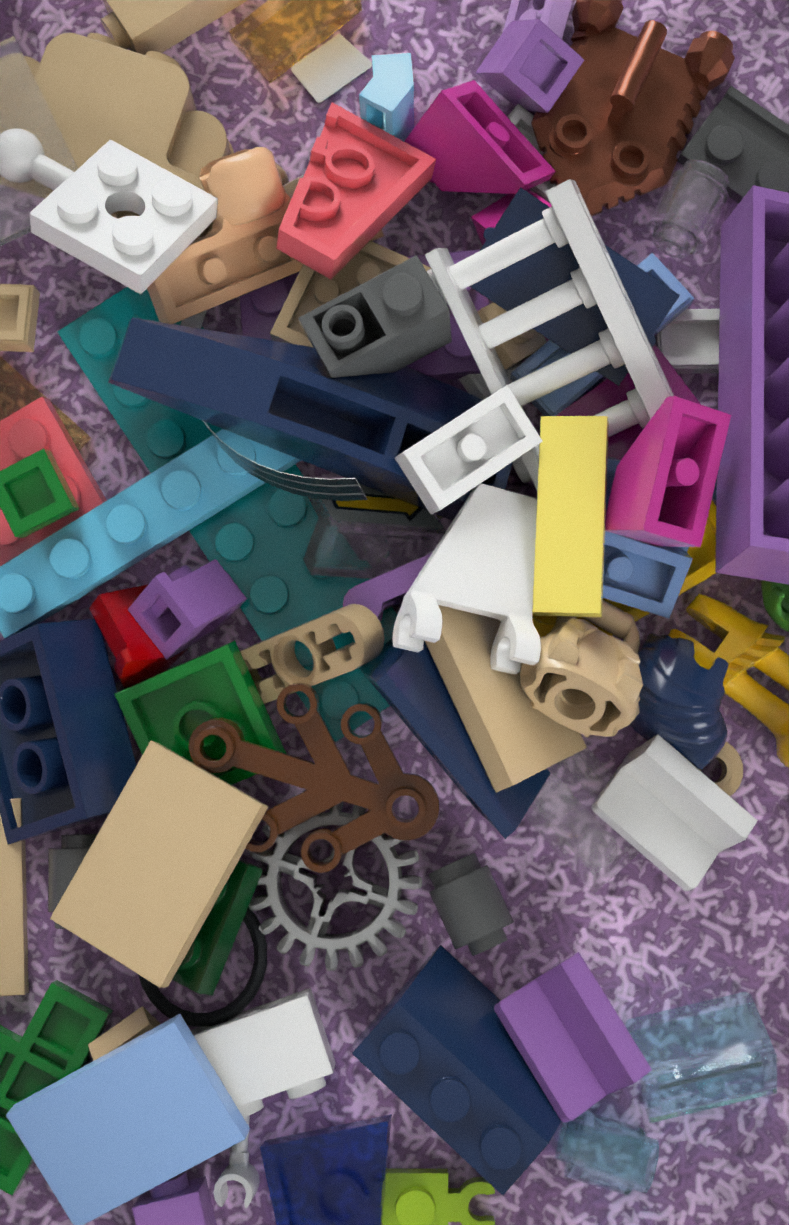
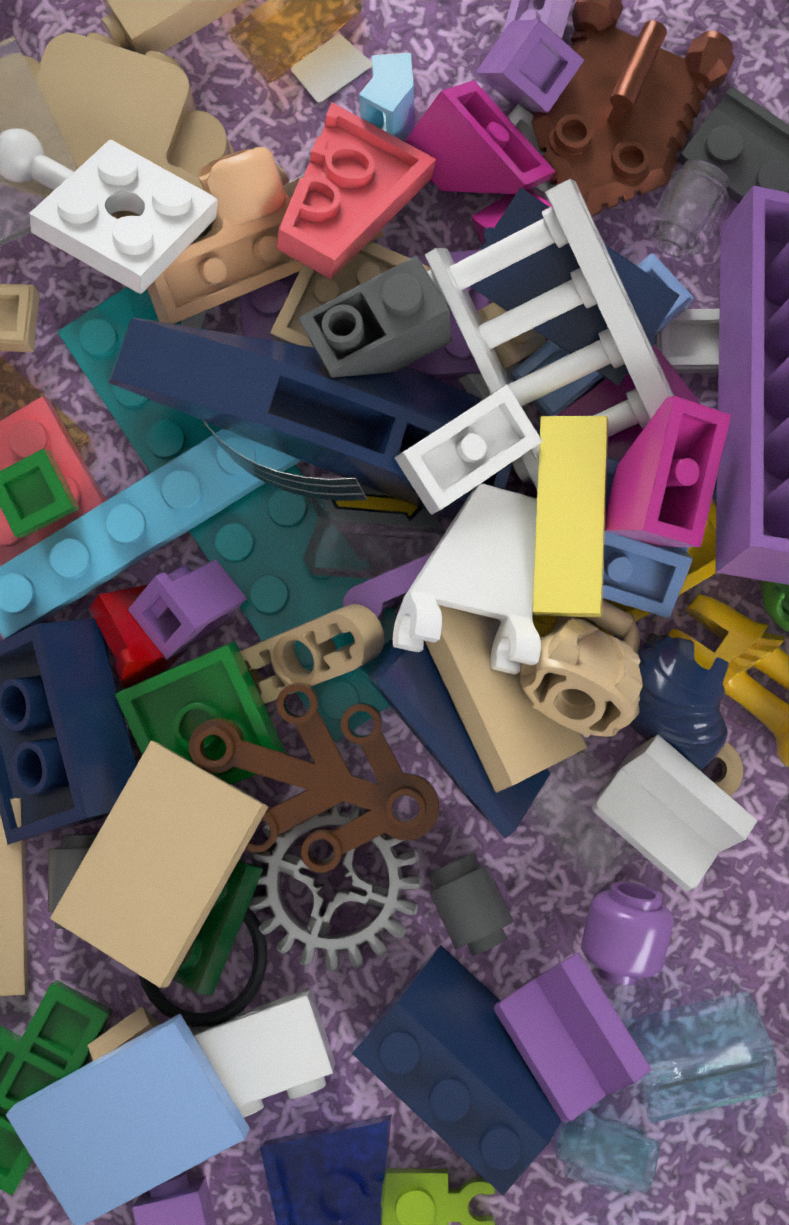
(238, 1170): white hand -> none
(627, 933): none -> medium lavender head

